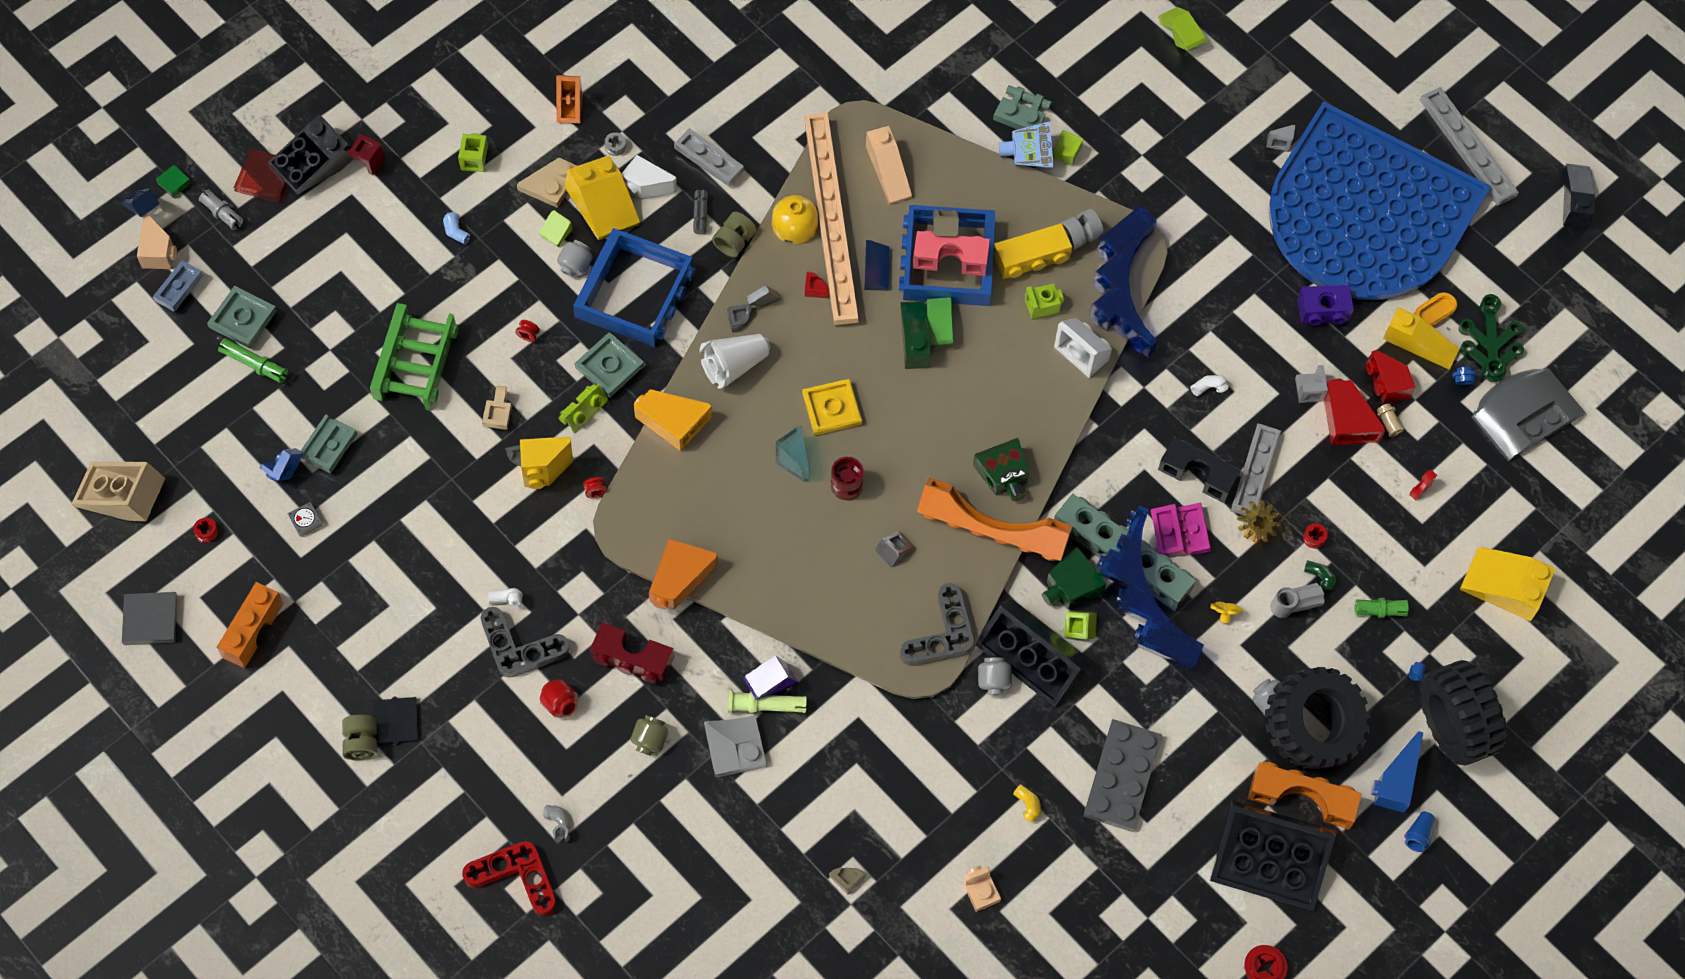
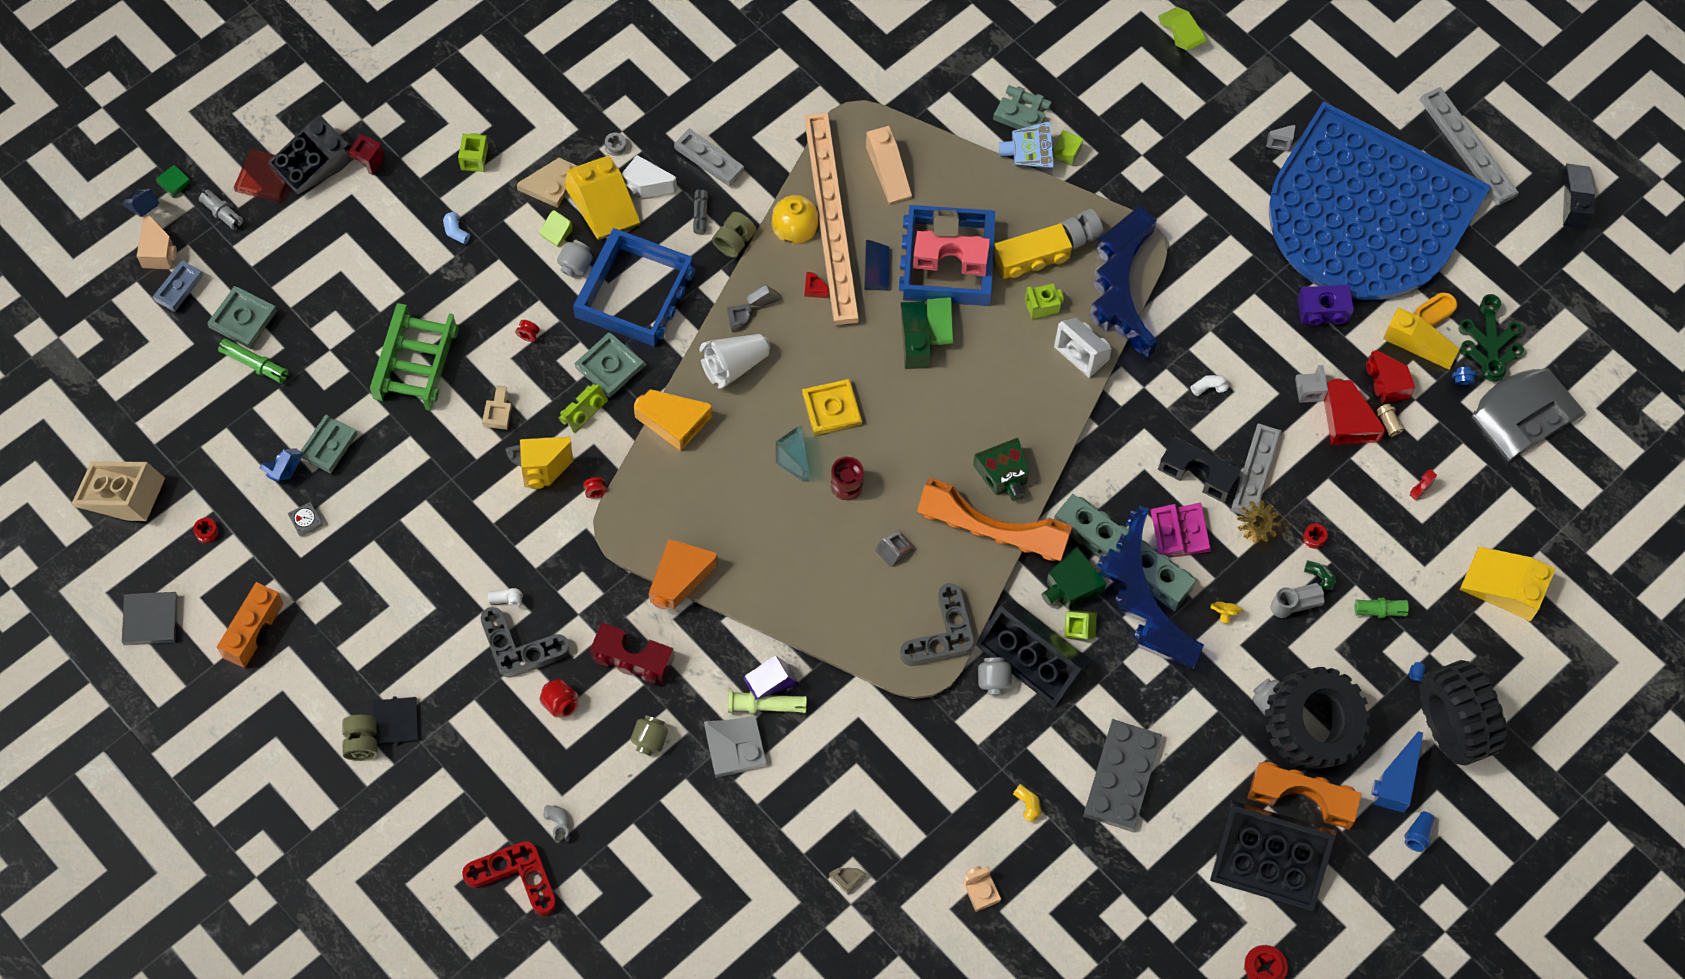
(568, 99): orange slope -> none

